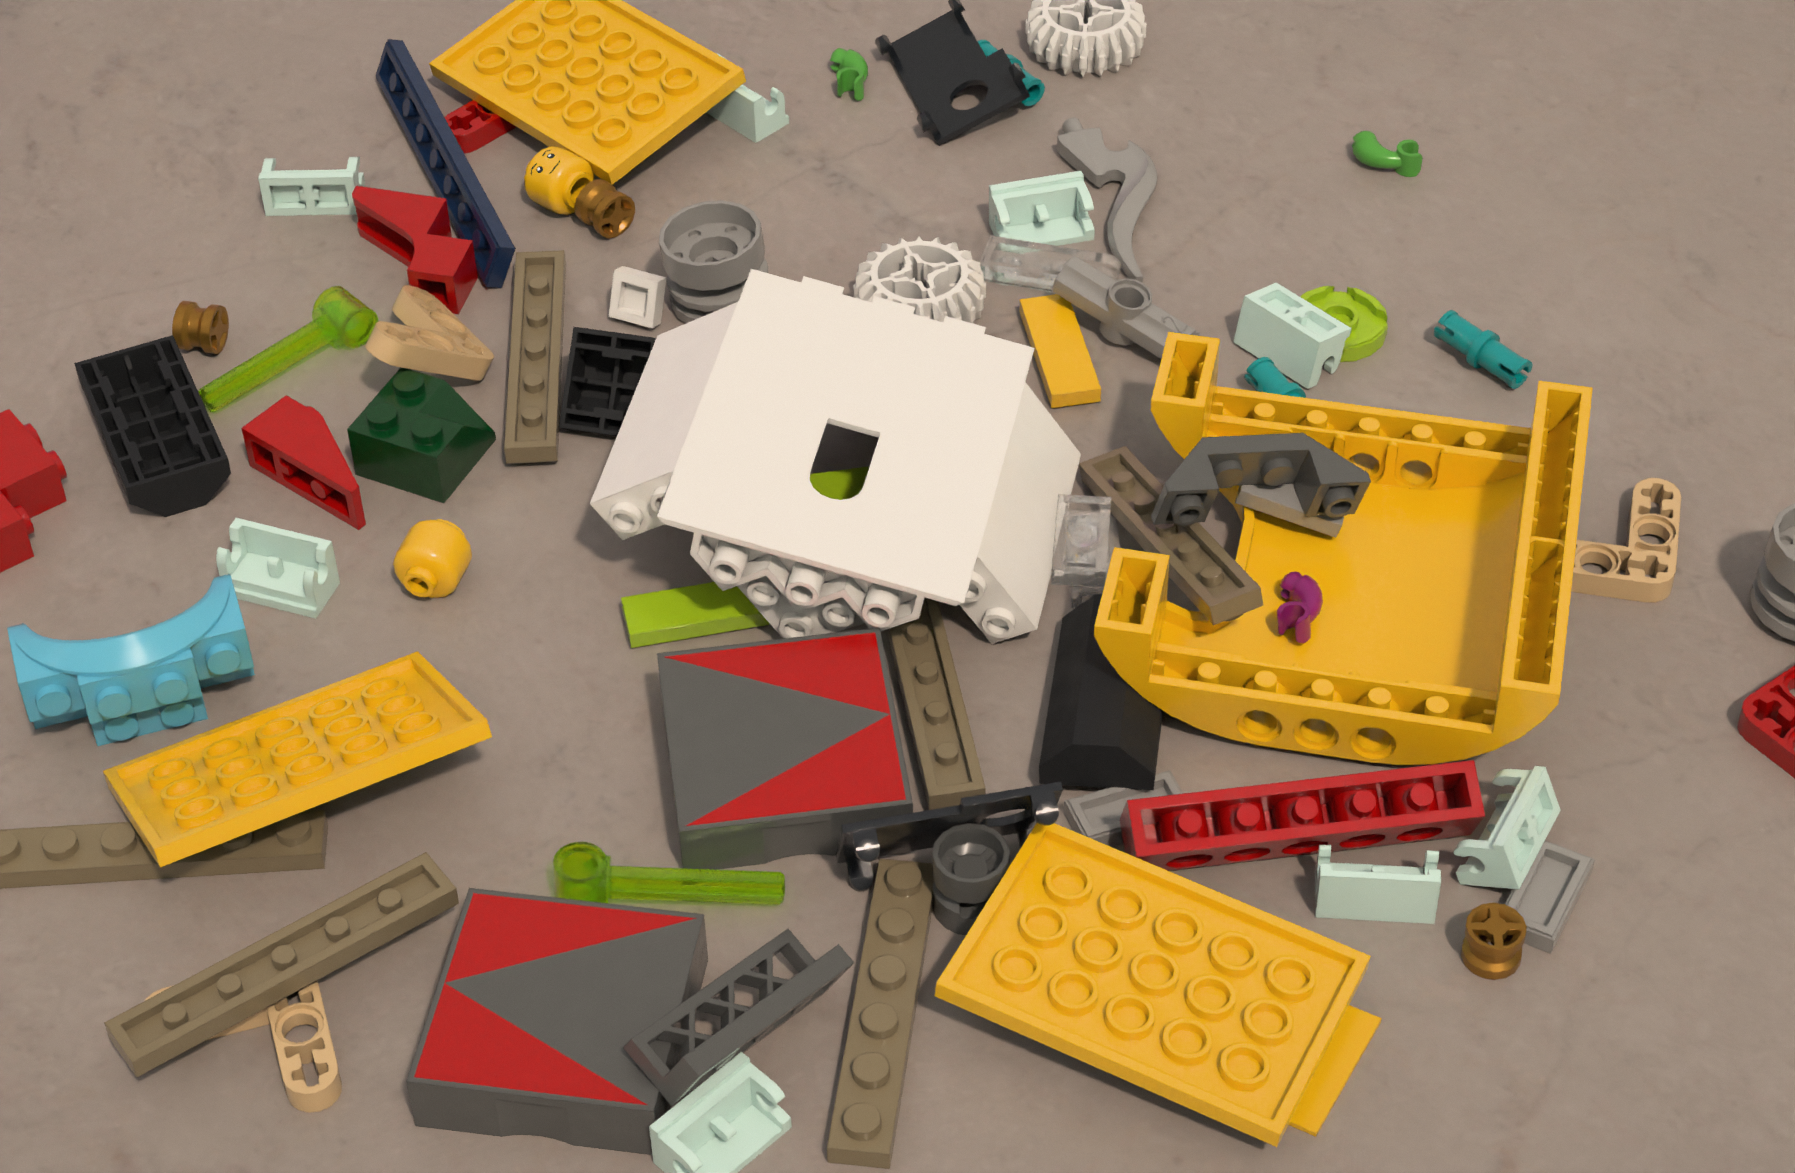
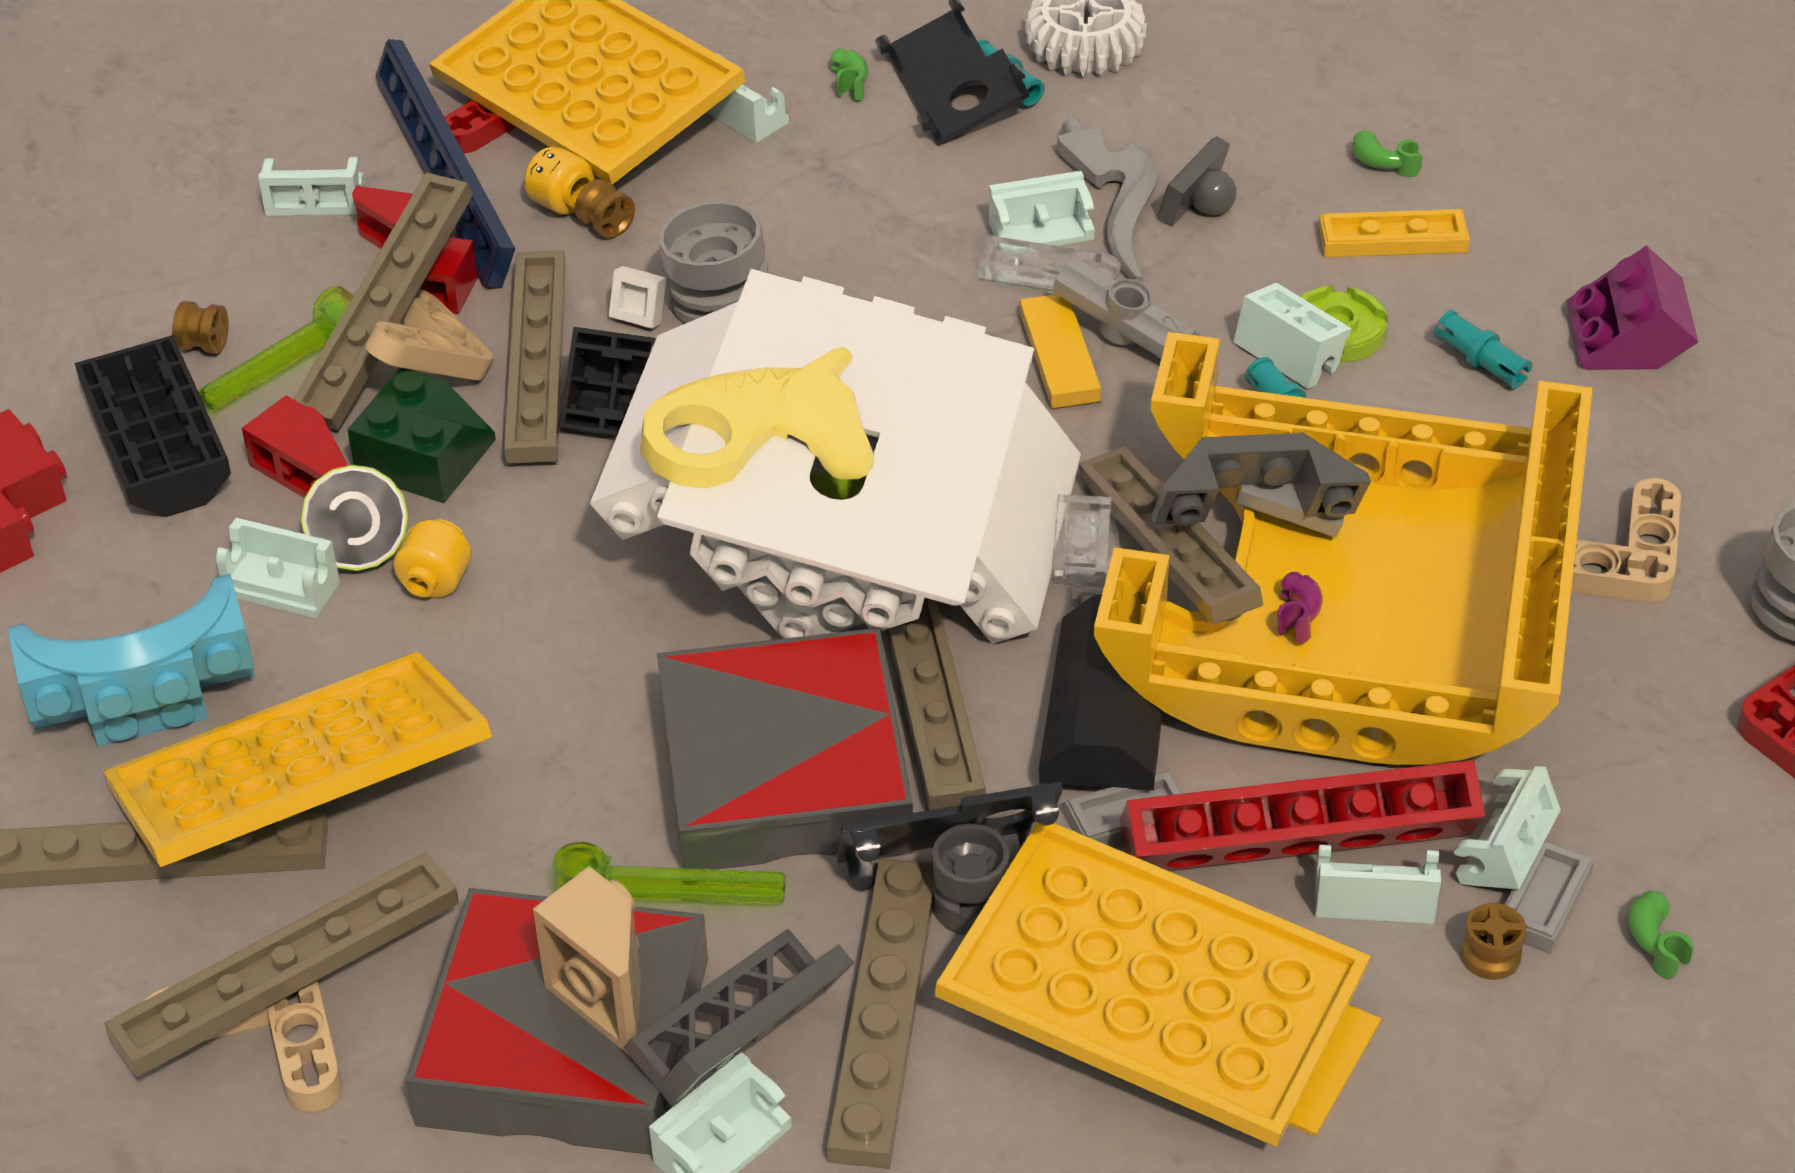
(358, 513): none -> tile
(384, 295): none -> dark tan plate
(592, 953): none -> tan slope
(687, 613): lime tile -> none
(753, 408): none -> light yellow animal
(925, 276): white gear -> none
(1200, 185): none -> dark grey tile
(1393, 233): none -> yellow tile
(1632, 316): none -> magenta slope
(1644, 923): none -> bright green arm

